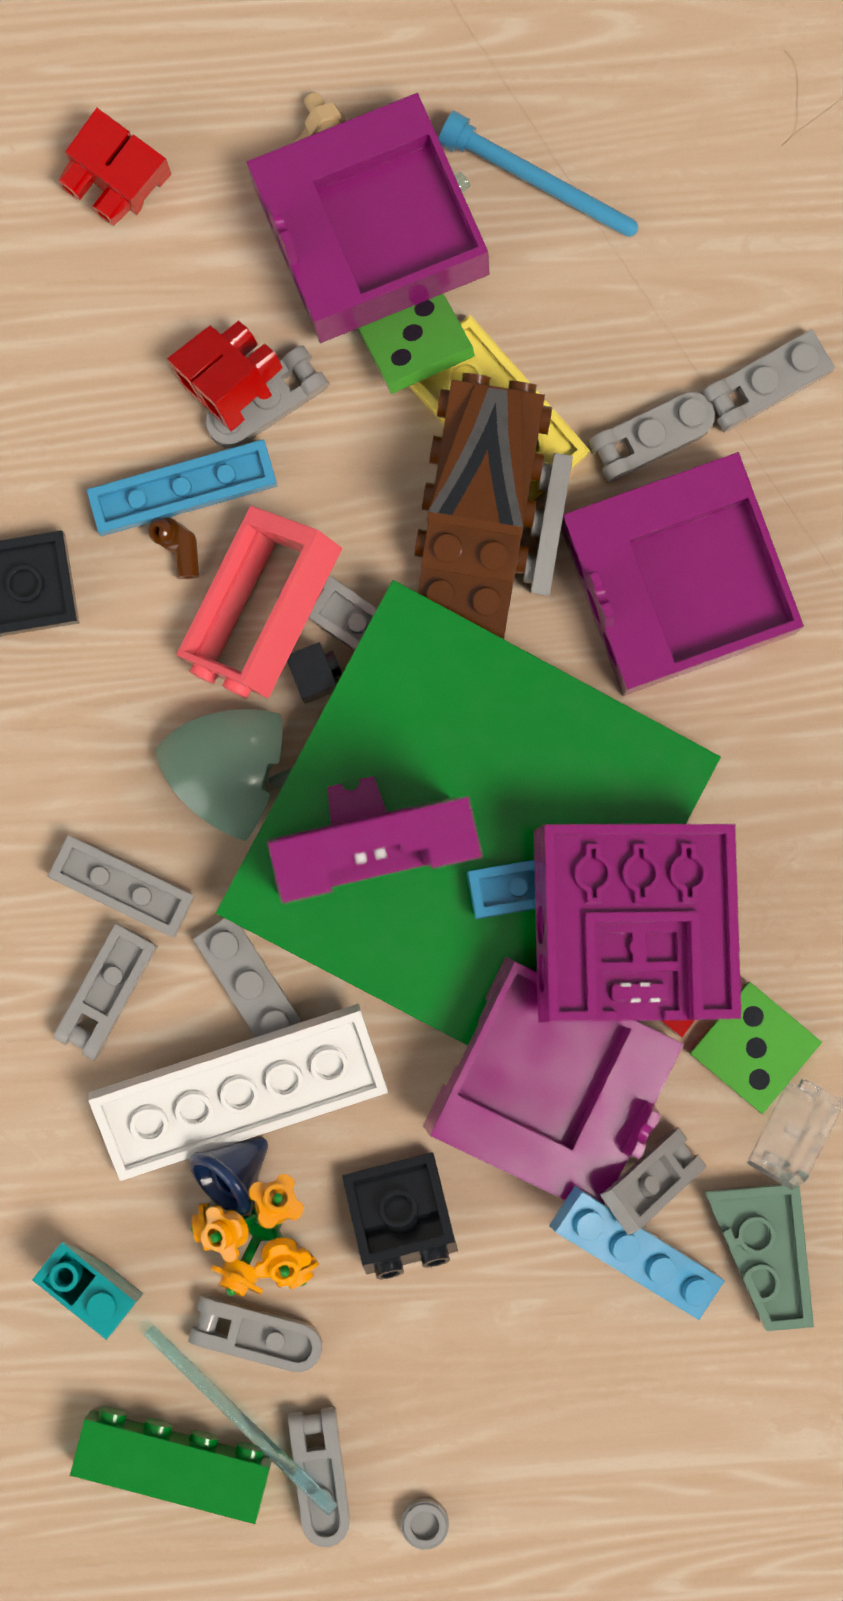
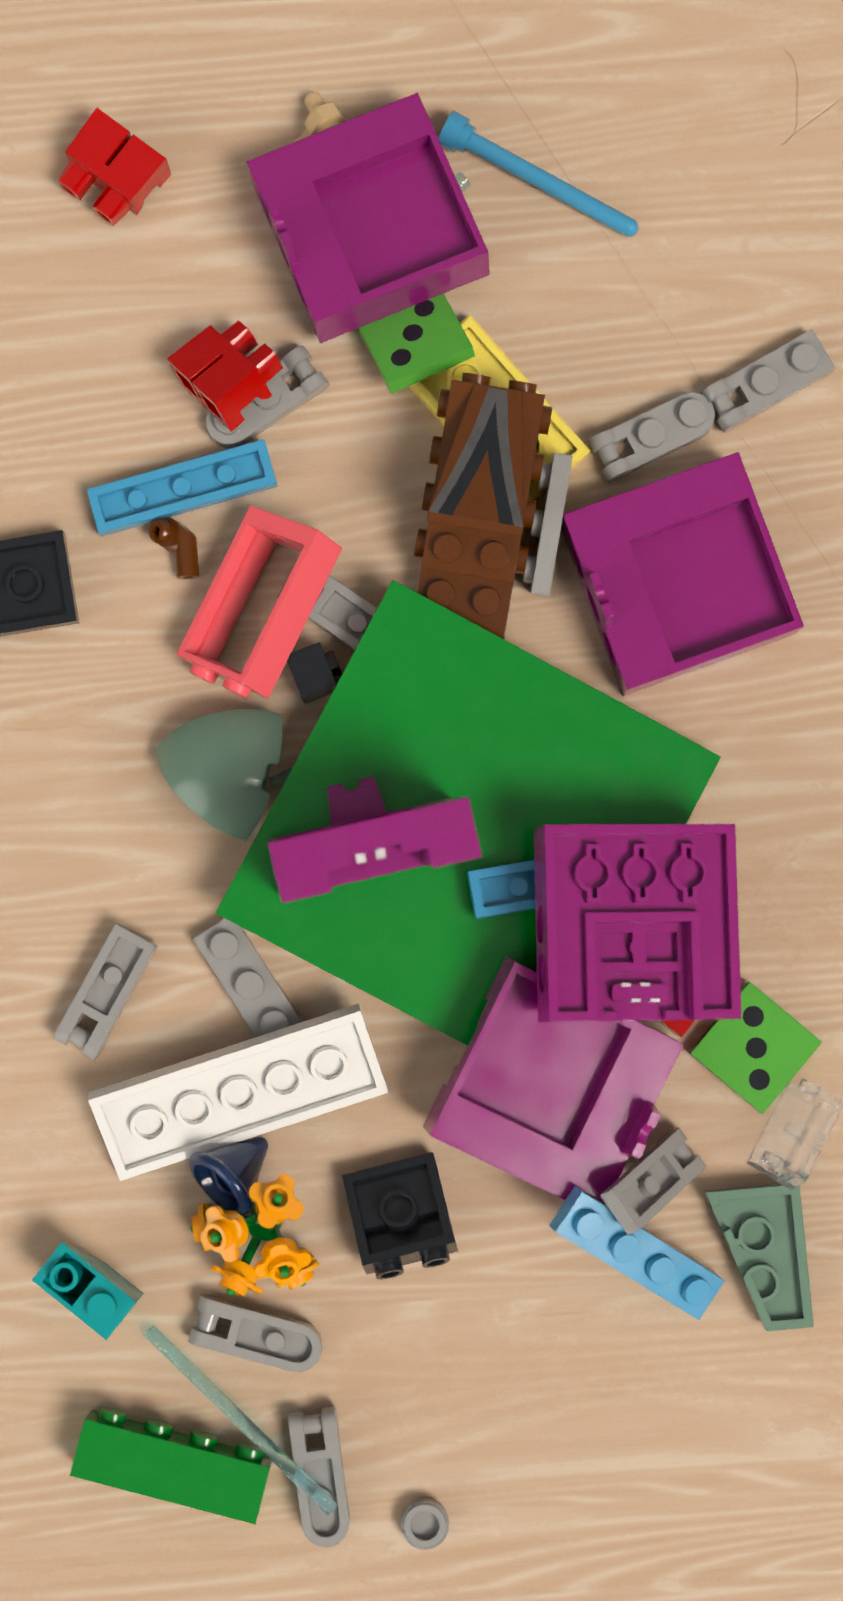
(121, 886): light grey plate -> none

